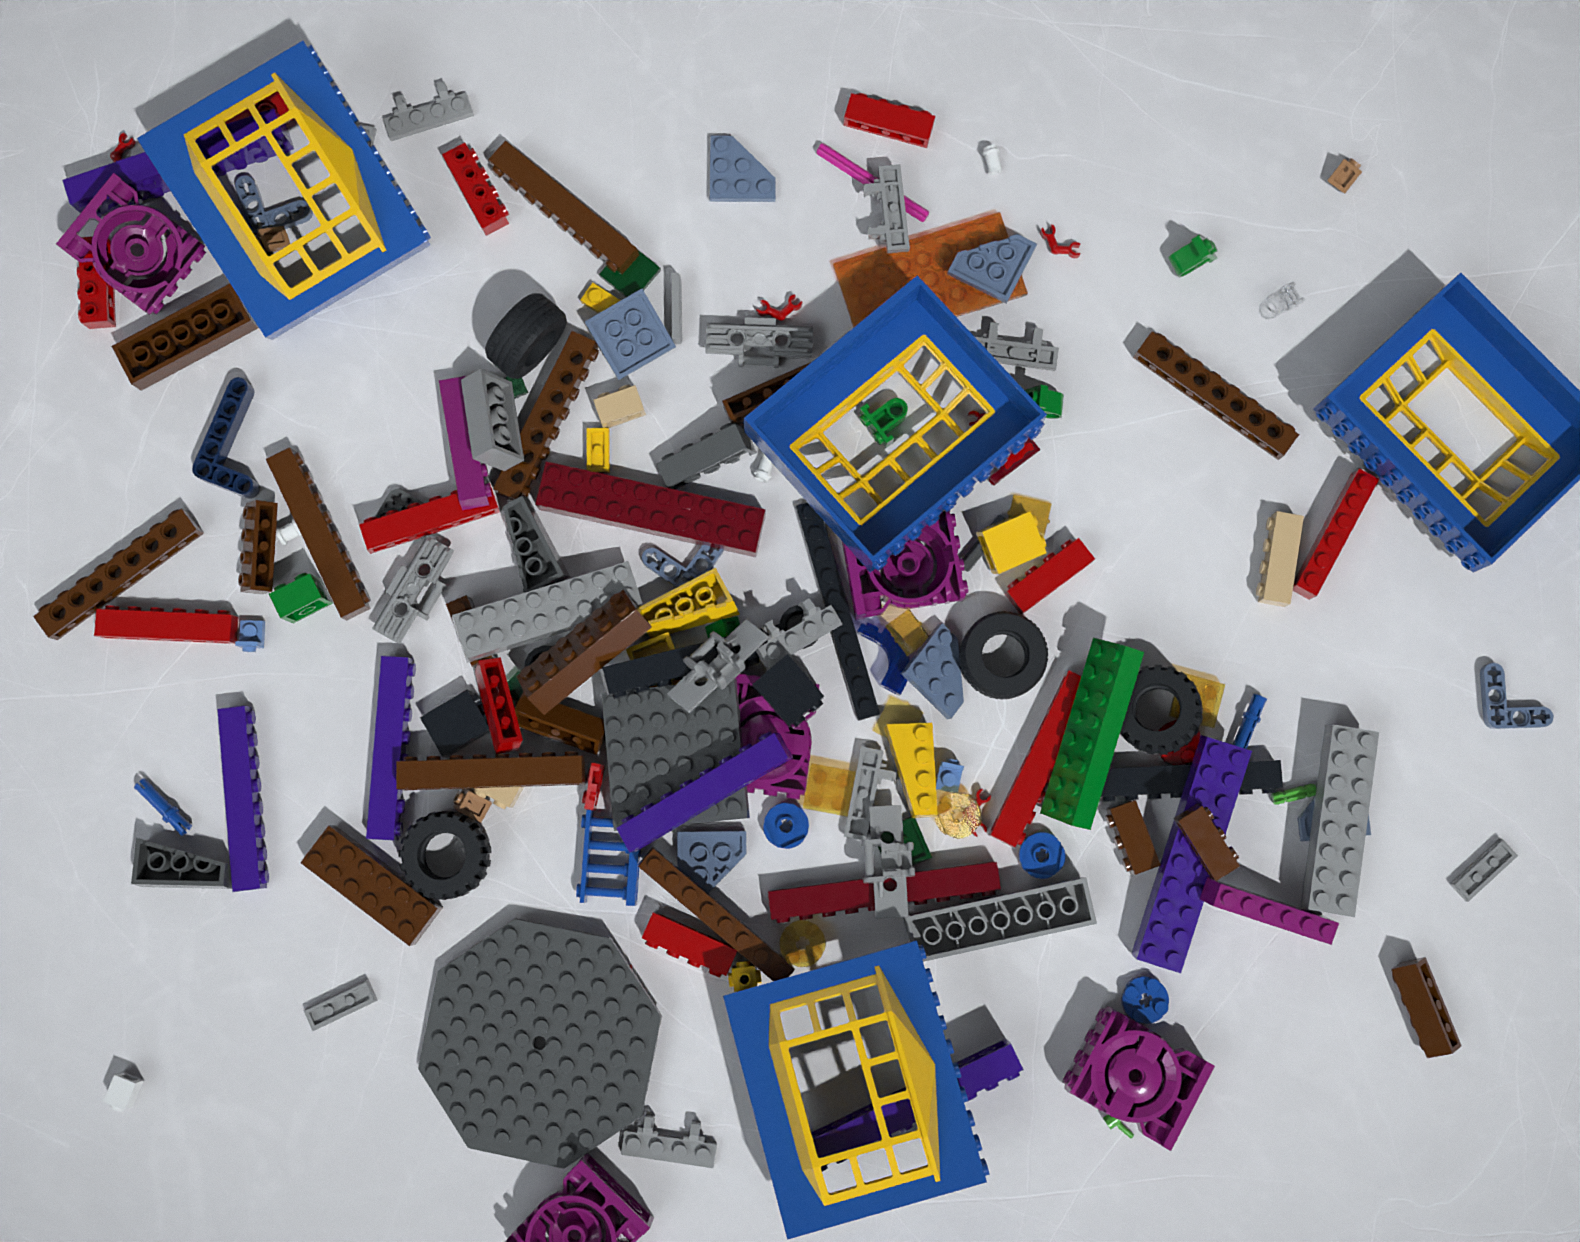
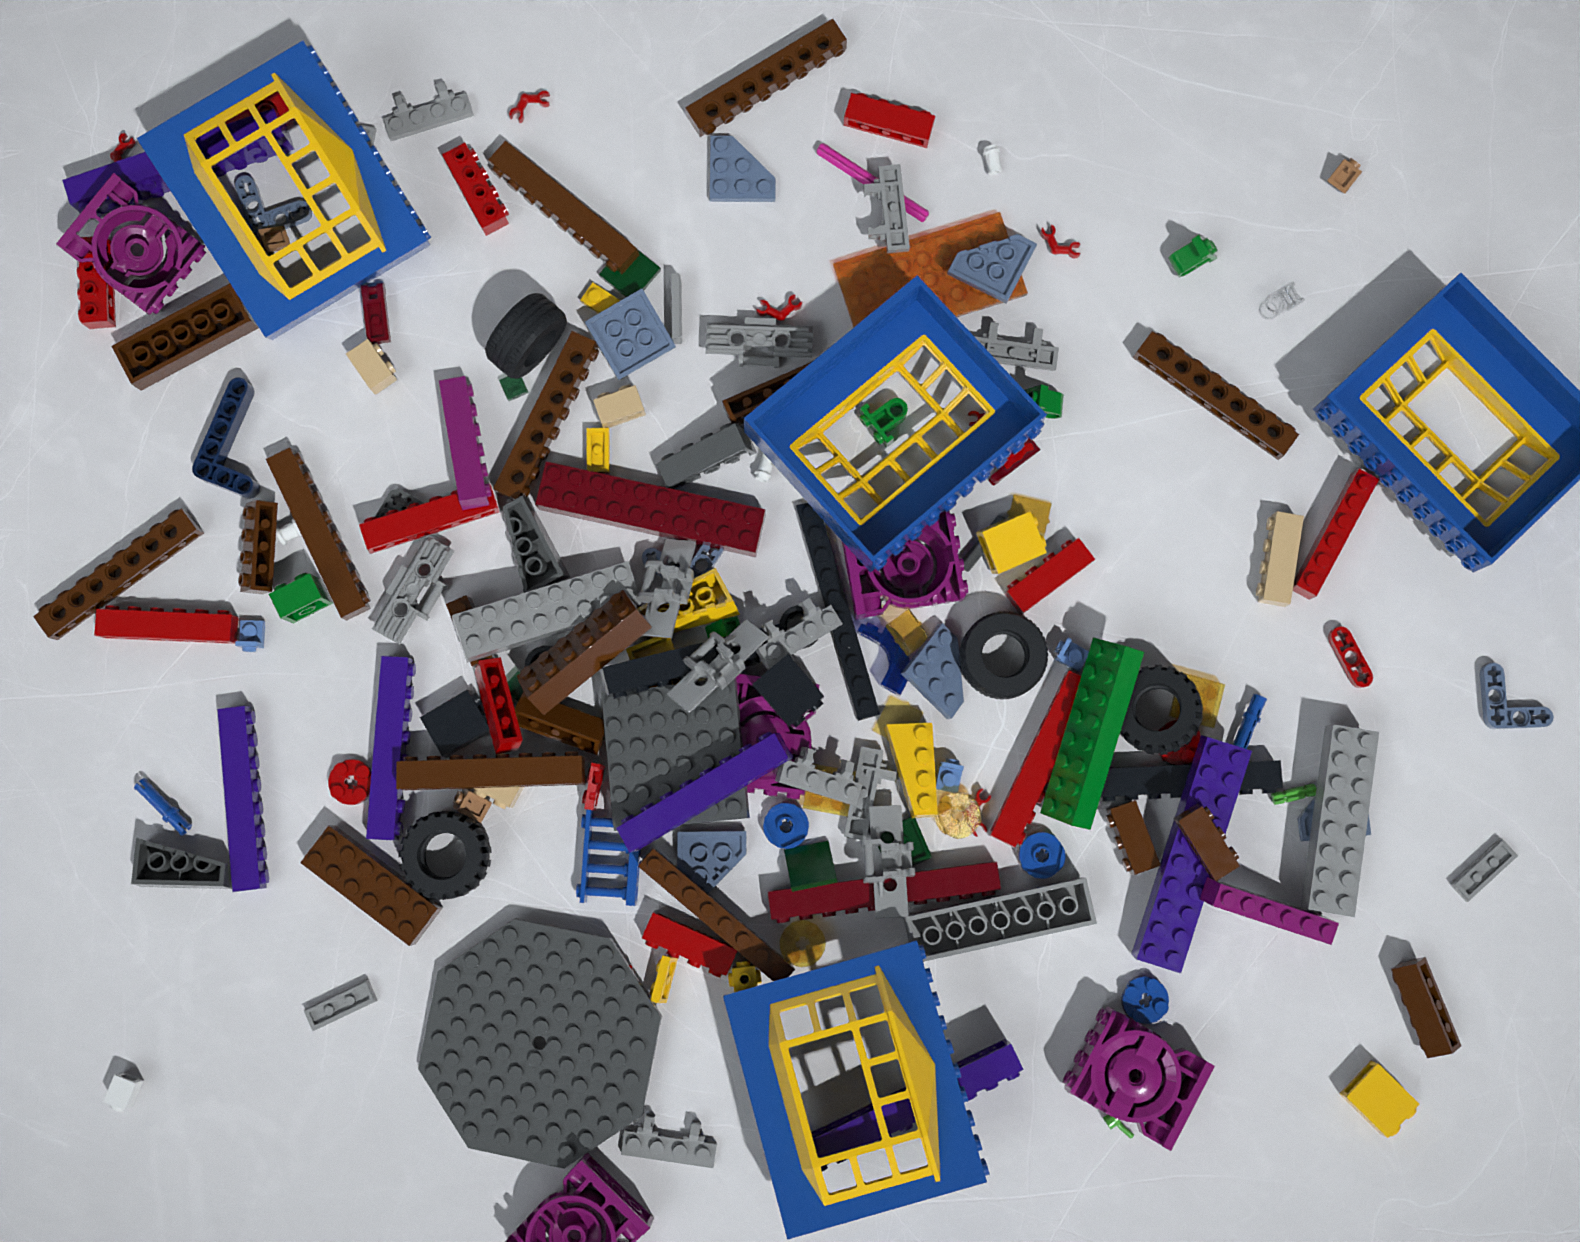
(340, 789): none -> red plate
(371, 366): none -> tan brick
(376, 313): none -> dark red plate
(492, 420): light grey brick -> none
(528, 98): none -> red arm
(661, 987): none -> yellow plate
(674, 589): none -> light grey piece
(810, 866): none -> dark green tile
(826, 34): none -> reddish brown brick
(835, 786): none -> light grey hinge
(1070, 654): none -> medium blue bracket
(1348, 639): none -> red beam
(1380, 1099): none -> yellow brick

